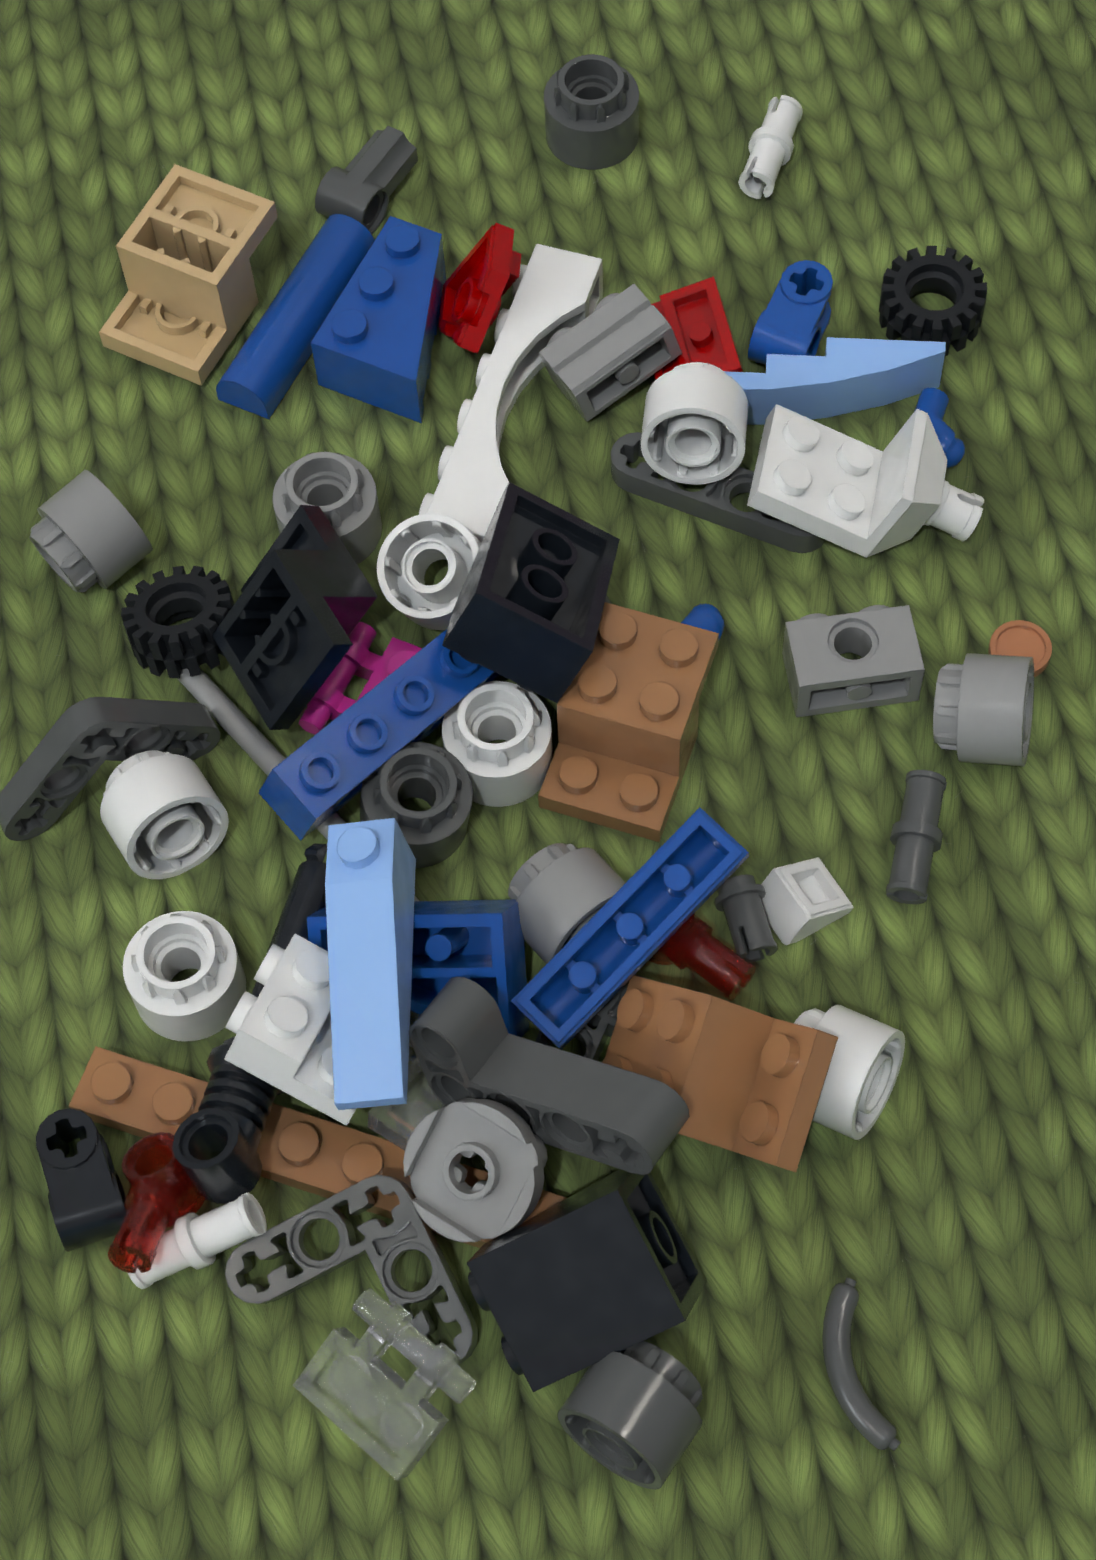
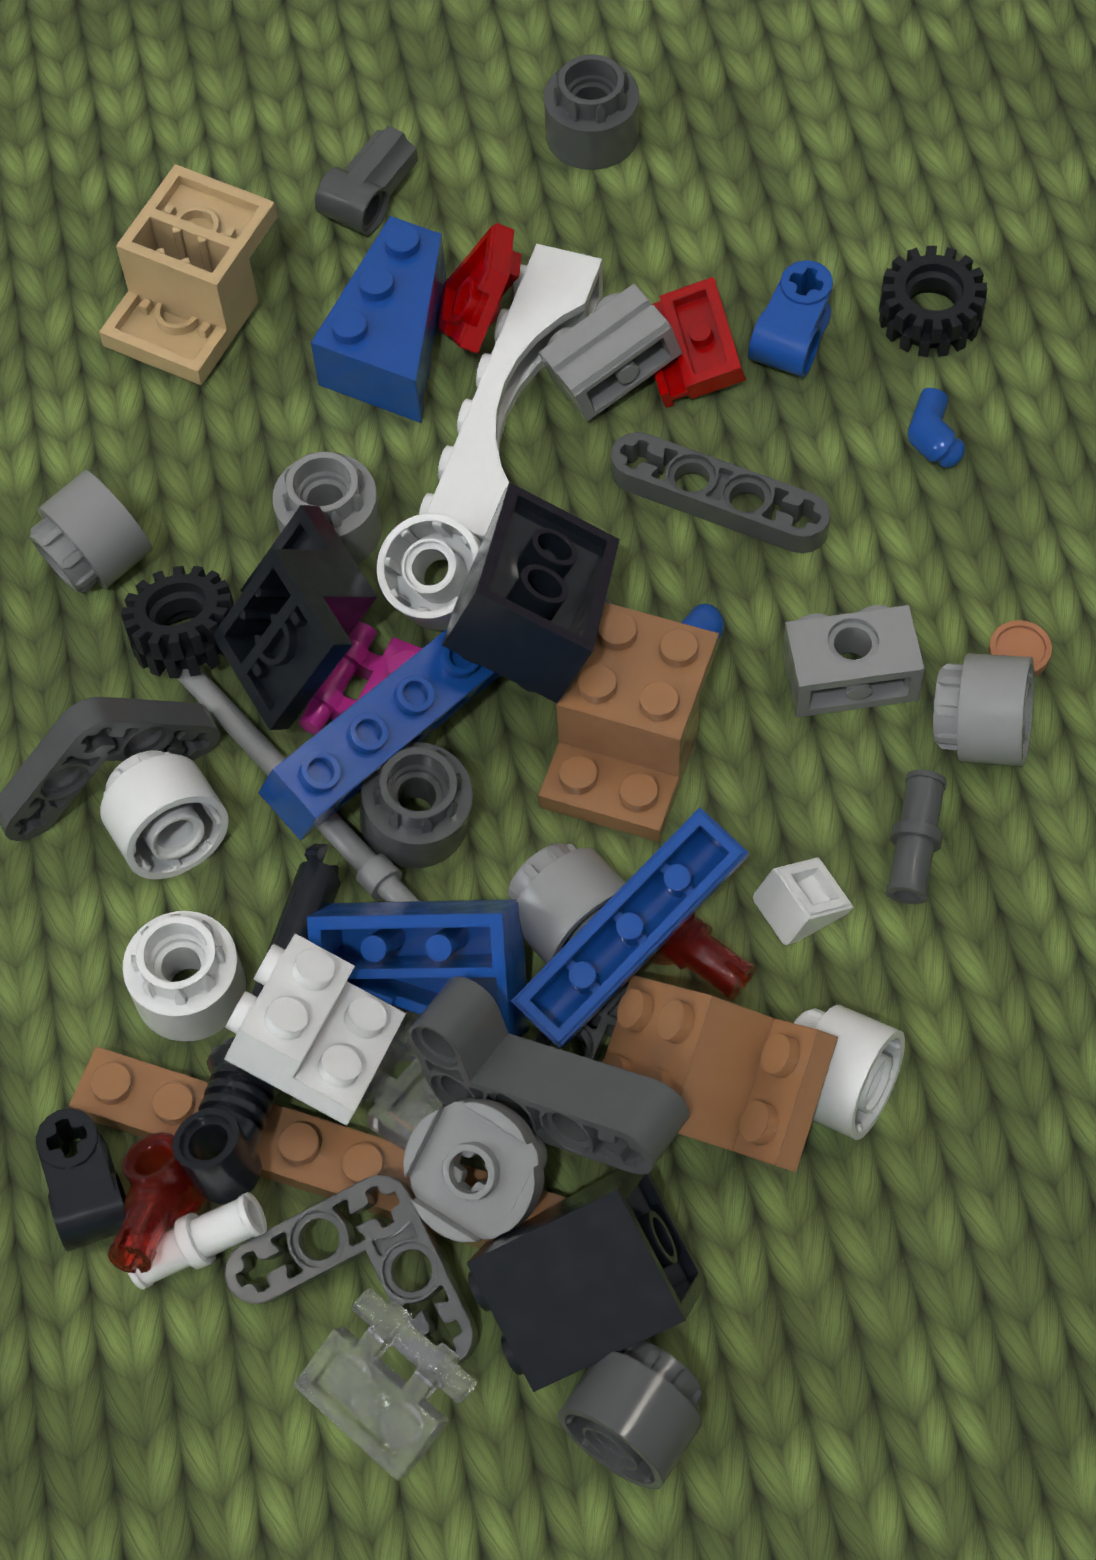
(285, 332): blue brick -> none
(369, 960): light blue slope -> none
(507, 770): white piece -> none
(694, 424): white piece -> none
(746, 917): dark grey pin -> none
(770, 147): white pin -> none
(842, 1373): dark grey piece -> none
(846, 380): light blue slope -> none
(855, 491): white plate -> none

